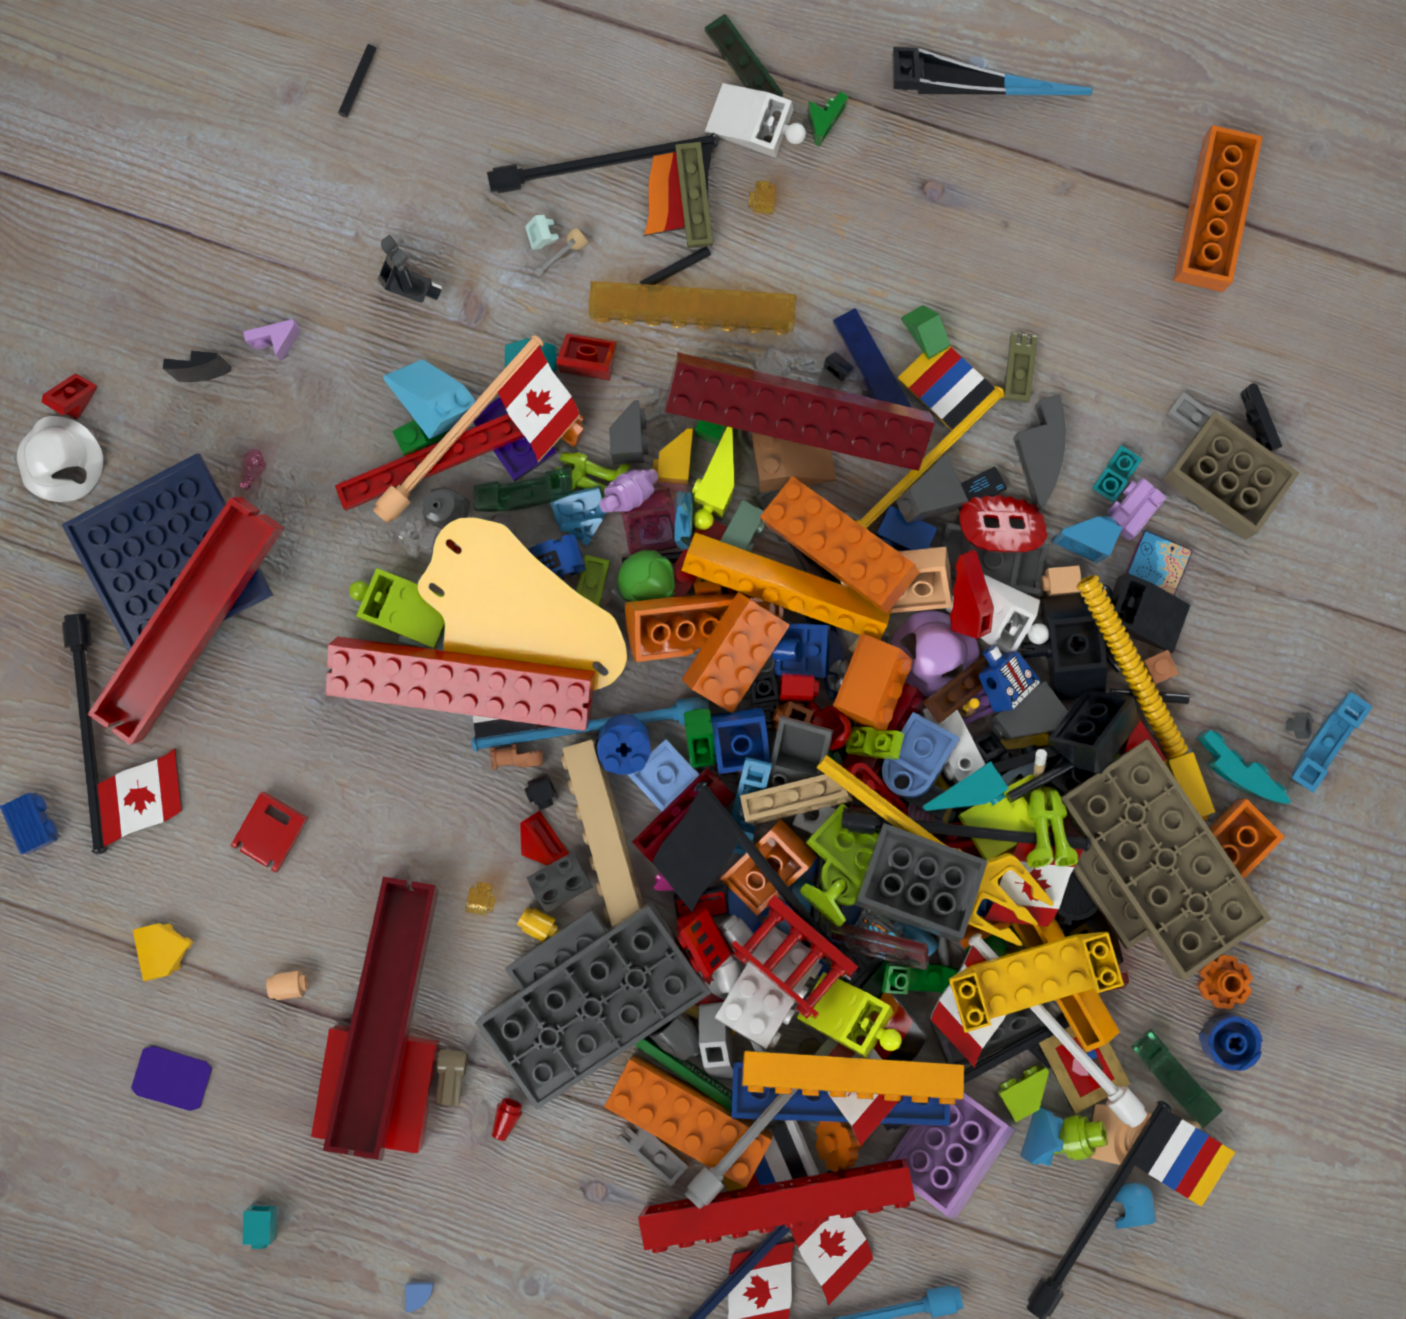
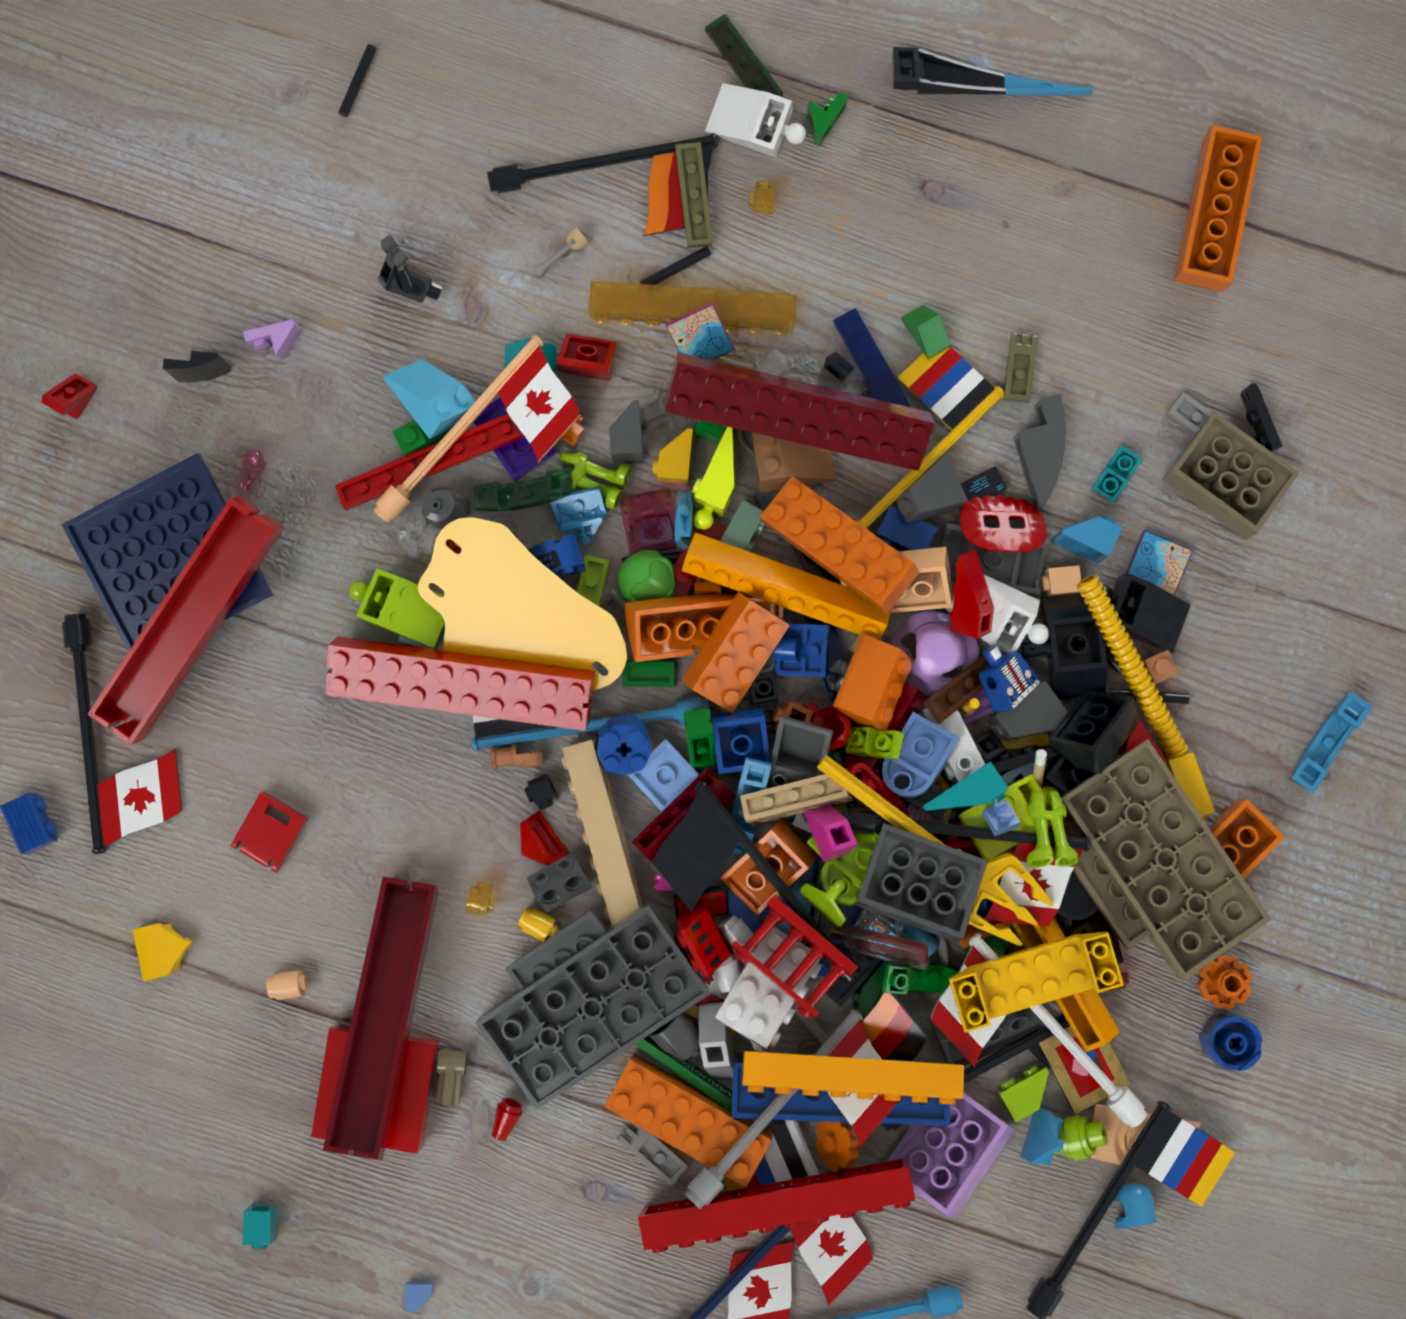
(53, 446): white piece -> none
(171, 1078): dark purple piece -> none
(539, 232): light aqua tile -> none
(629, 490): lavender piece -> none
(649, 673): none -> green tile
(701, 333): none -> tile
(798, 688): red brick -> none
(830, 832): none -> dark pink slope
(847, 1016): neon yellow slope -> none
(1001, 818): none -> medium blue tile
(1039, 781): black bar -> none
(1136, 507): lavender brick -> none
(1176, 1079): clear green slope -> none
(1248, 777): teal slope -> none
(1300, 725): dark grey tile -> none

